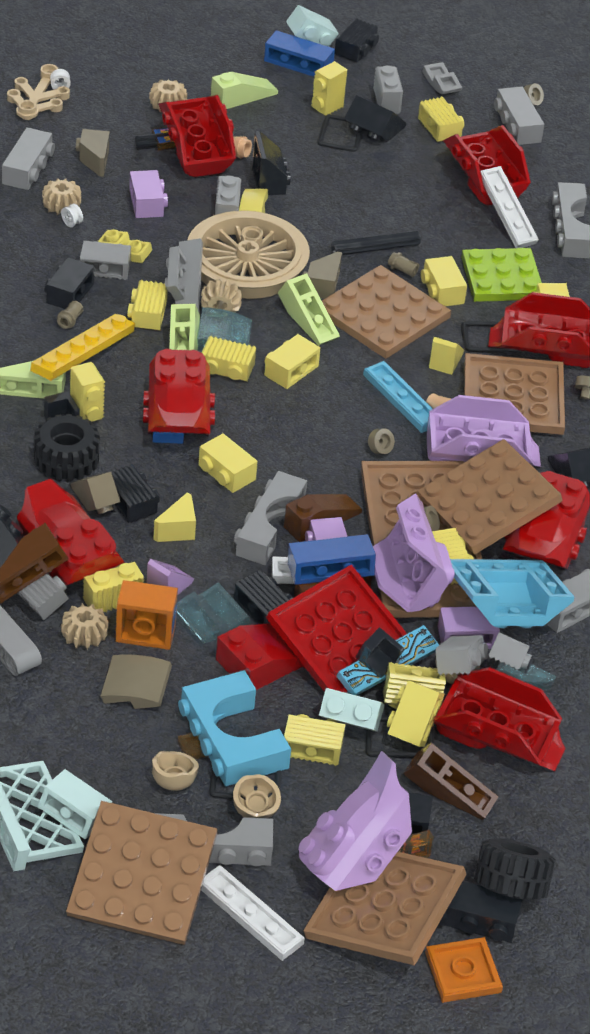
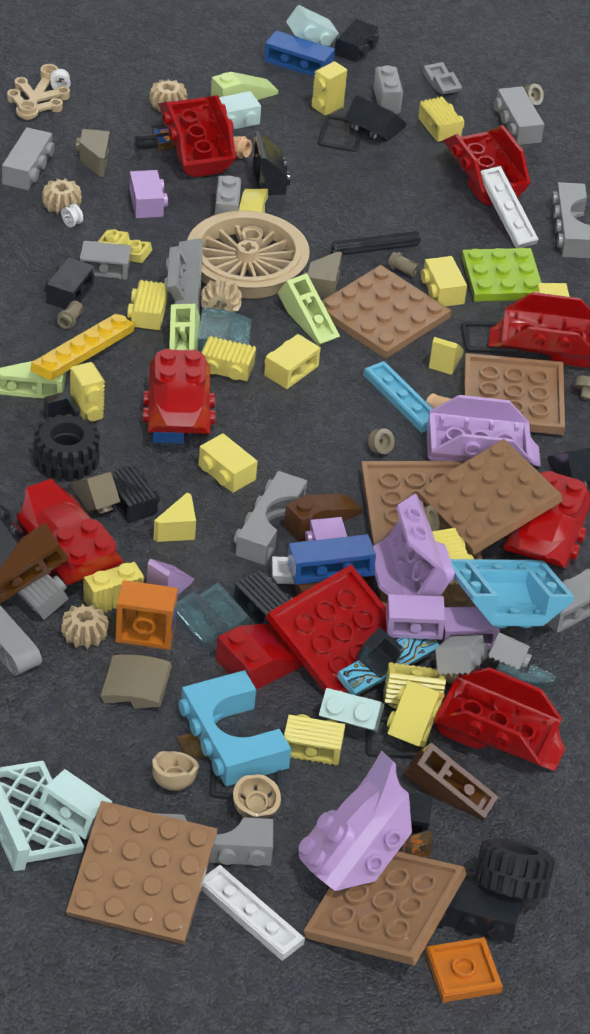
(242, 109): none -> light aqua brick
(415, 616): none -> lavender brick

